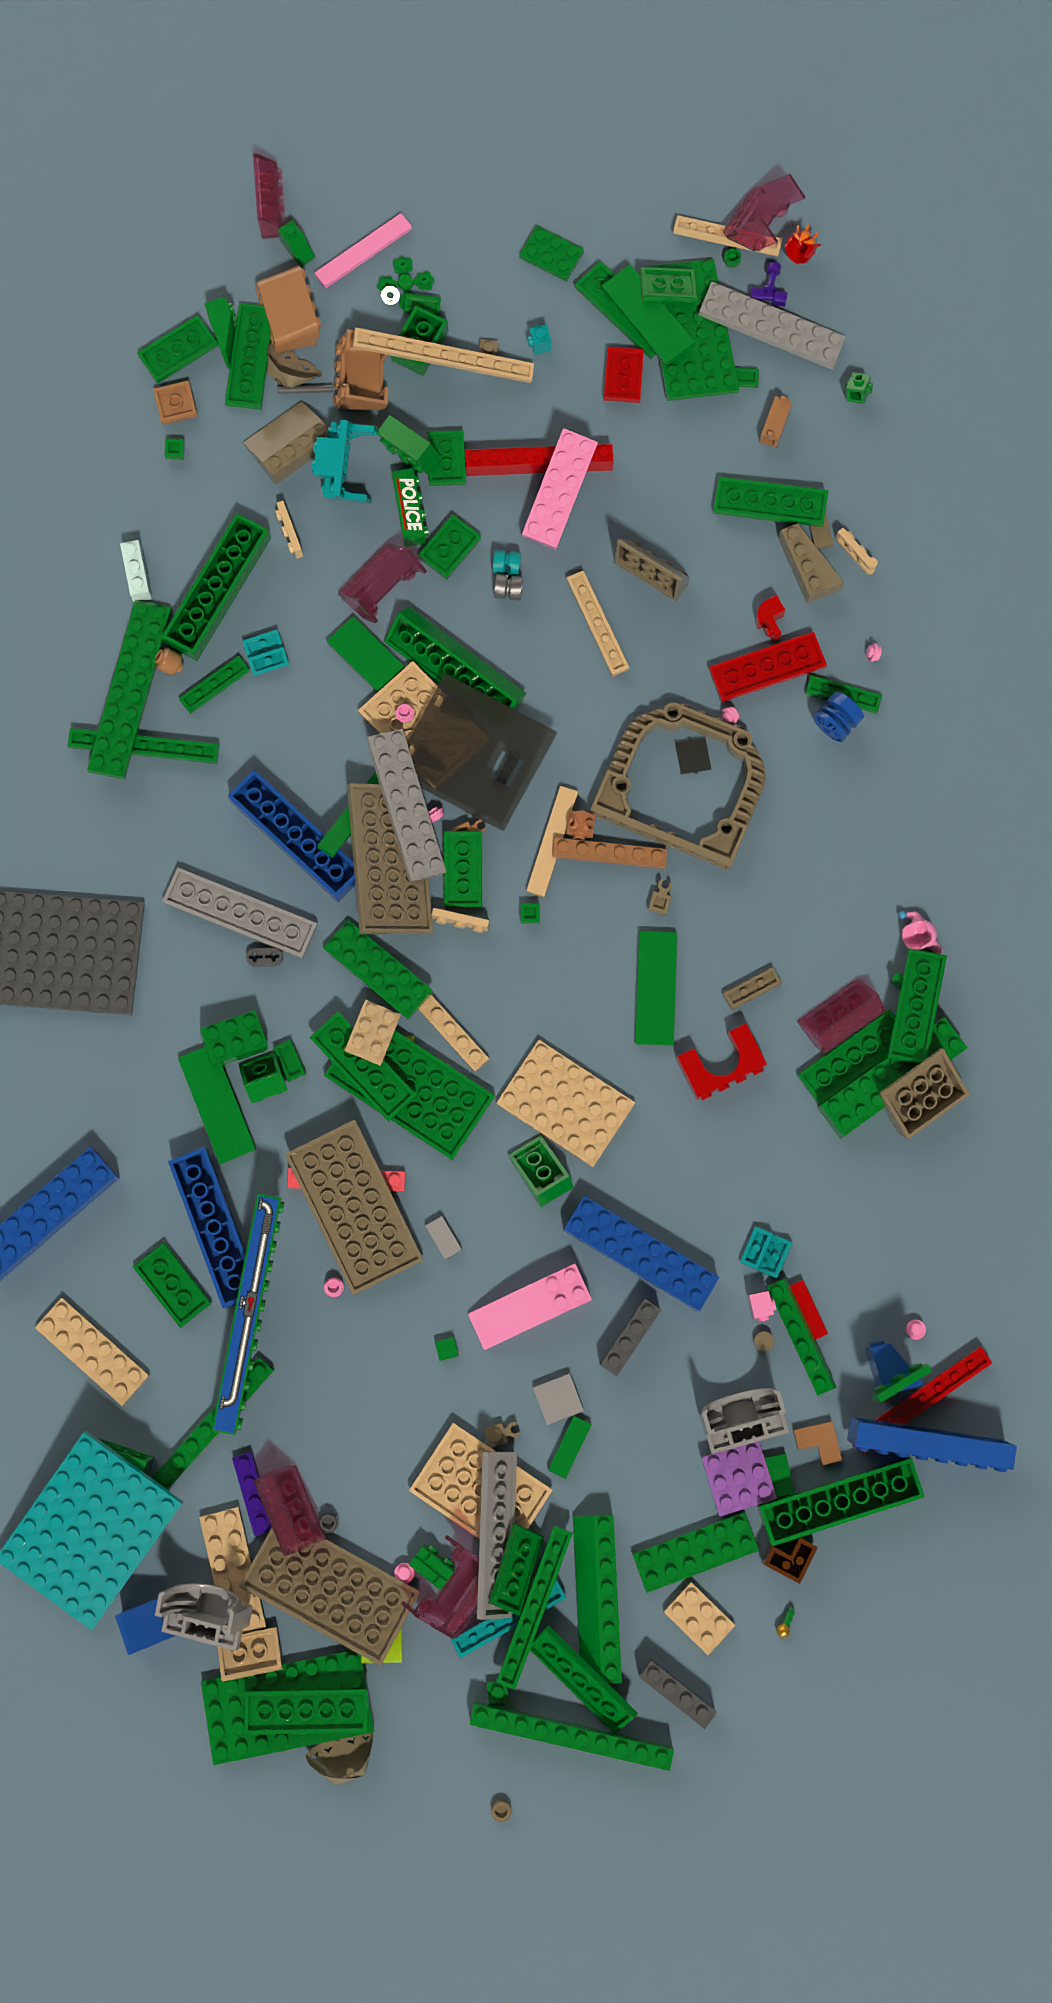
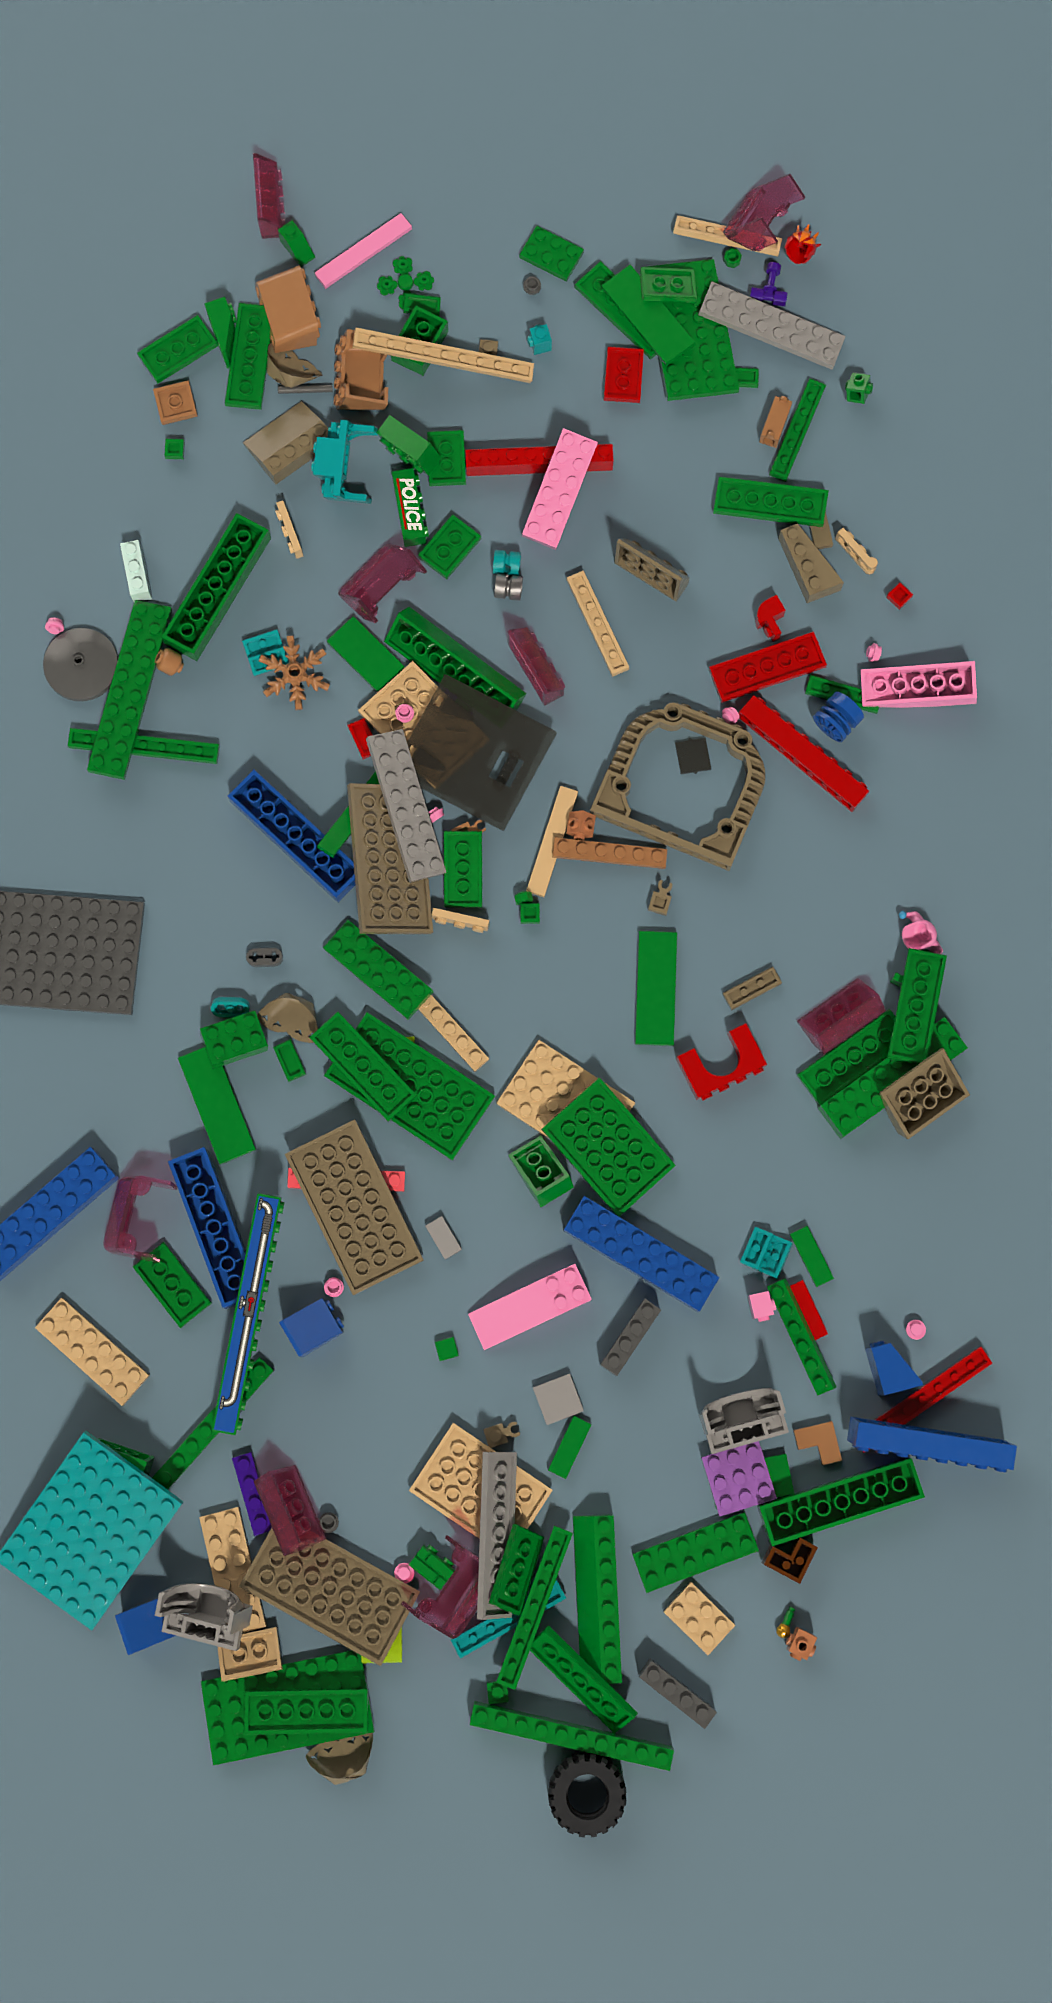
(54, 626): none -> bright pink plate
(84, 679): none -> dark grey dish
(117, 1238): none -> clear pink windscreen
(214, 684): green tile -> none
(231, 1006): none -> teal plate
(240, 913): light grey plate -> none
(262, 1077): green slope -> none
(292, 1014): none -> dark tan piece
(294, 665): none -> medium nougat piece
(312, 1327): none -> blue slope
(359, 732): none -> red tile
(372, 1032): tan plate -> none
(394, 299): plate -> none
(501, 1810): dark tan tile -> none
(523, 897): none -> green tile
(532, 285): none -> dark grey plate
(534, 664): none -> clear pink slope
(593, 1822): none -> black tyre
(608, 1147): none -> green plate
(763, 1341): dark tan tile -> none
(797, 430): none -> green tile
(801, 1636): none -> nougat brick
(803, 753): none -> red brick
(811, 1256): none -> green tile
(899, 596): none -> red plate
(900, 1382): green plate -> none
(920, 685): none -> bright pink slope

